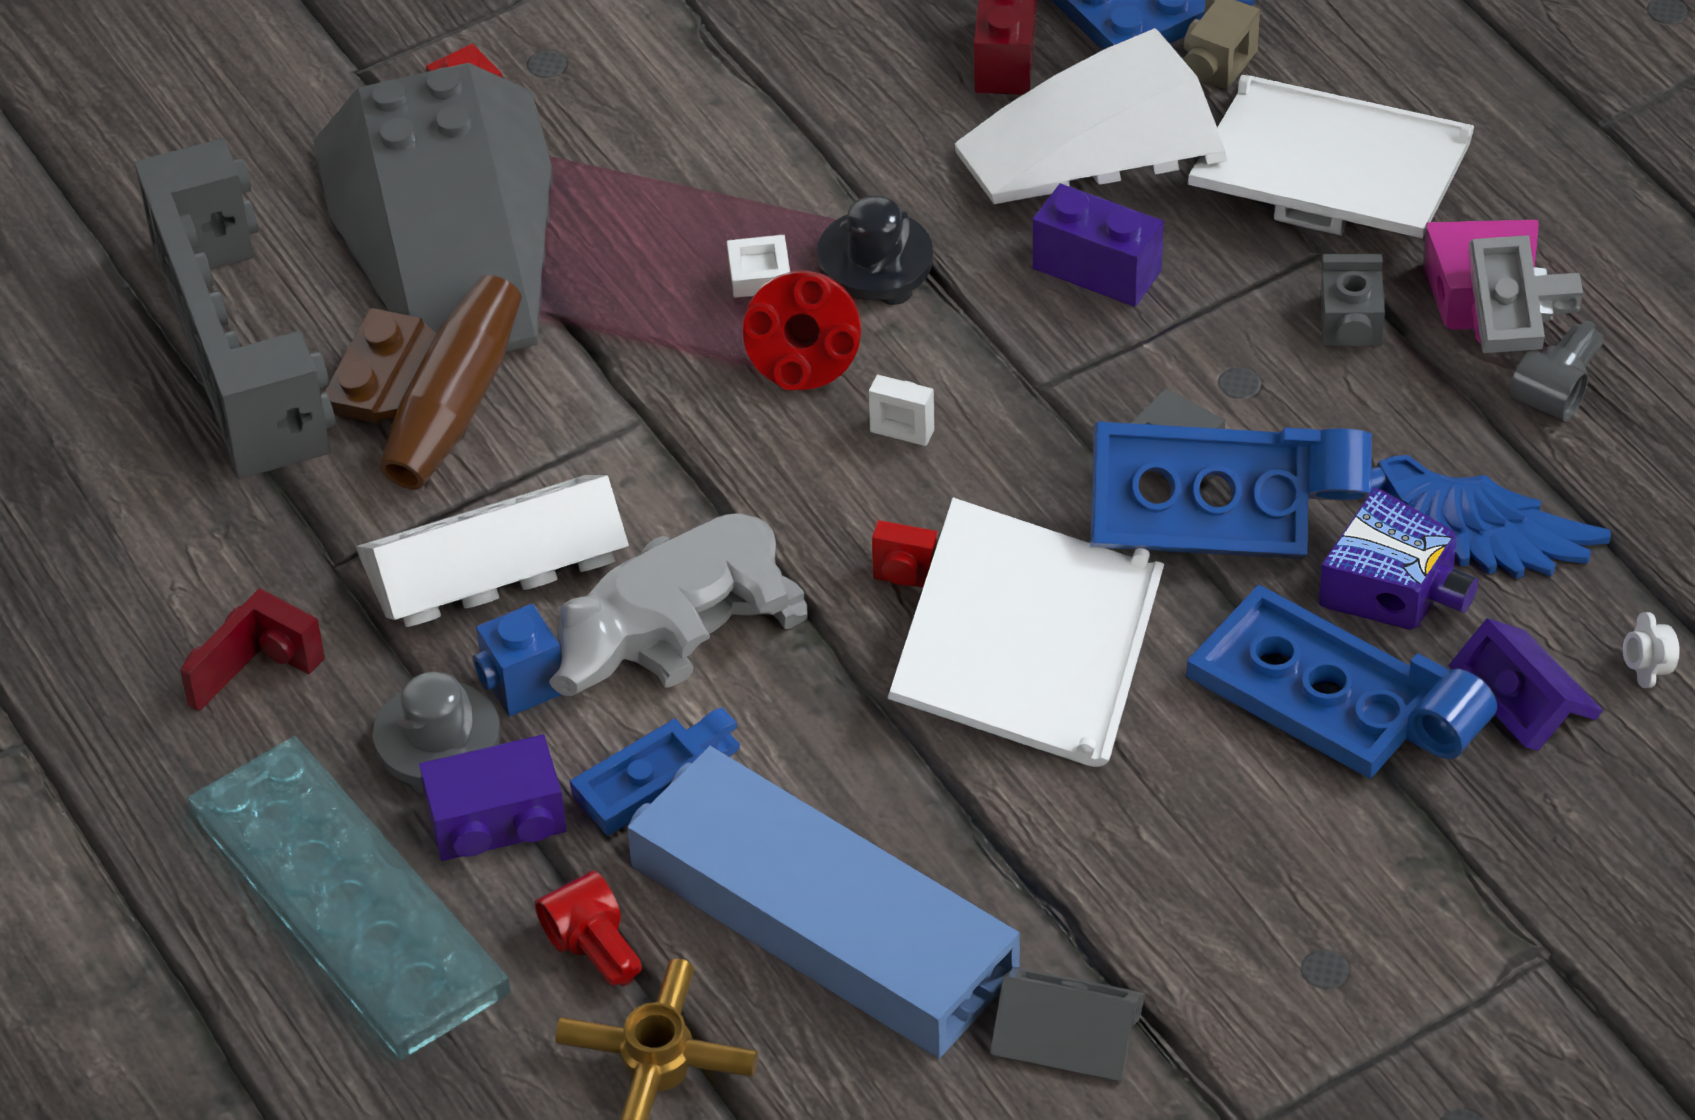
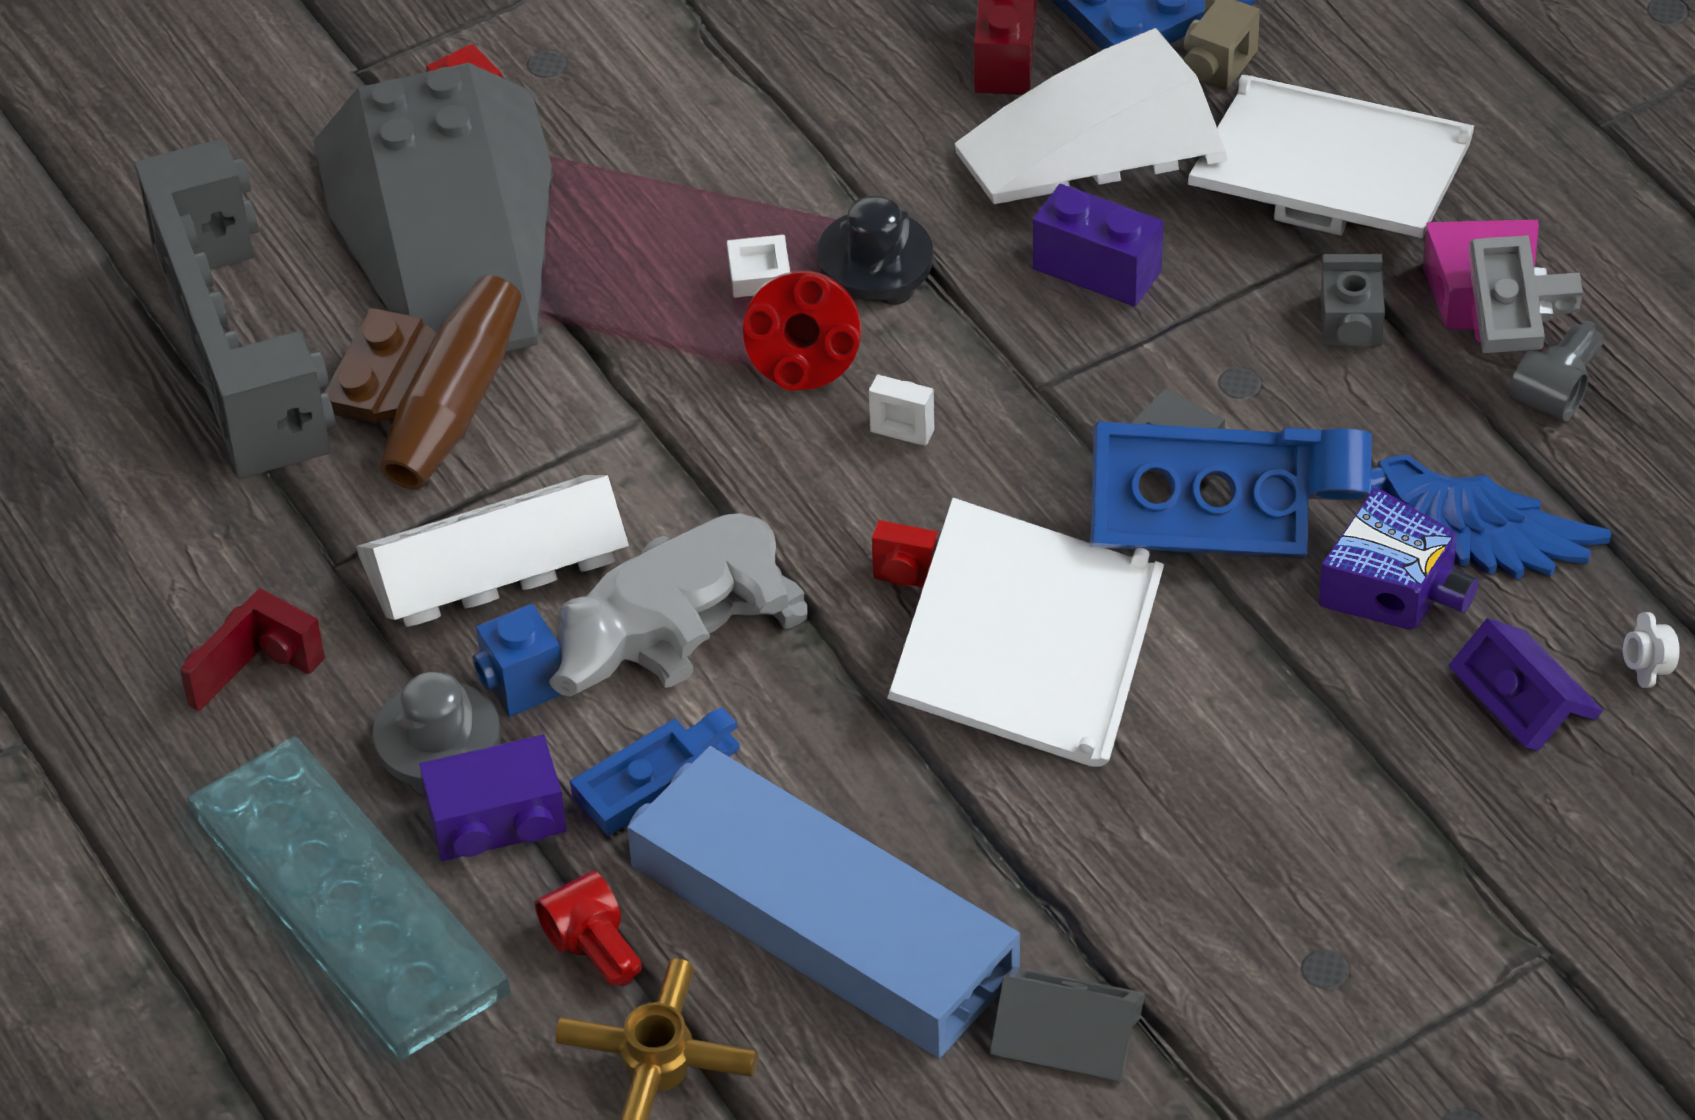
(1379, 696): blue hinge -> none

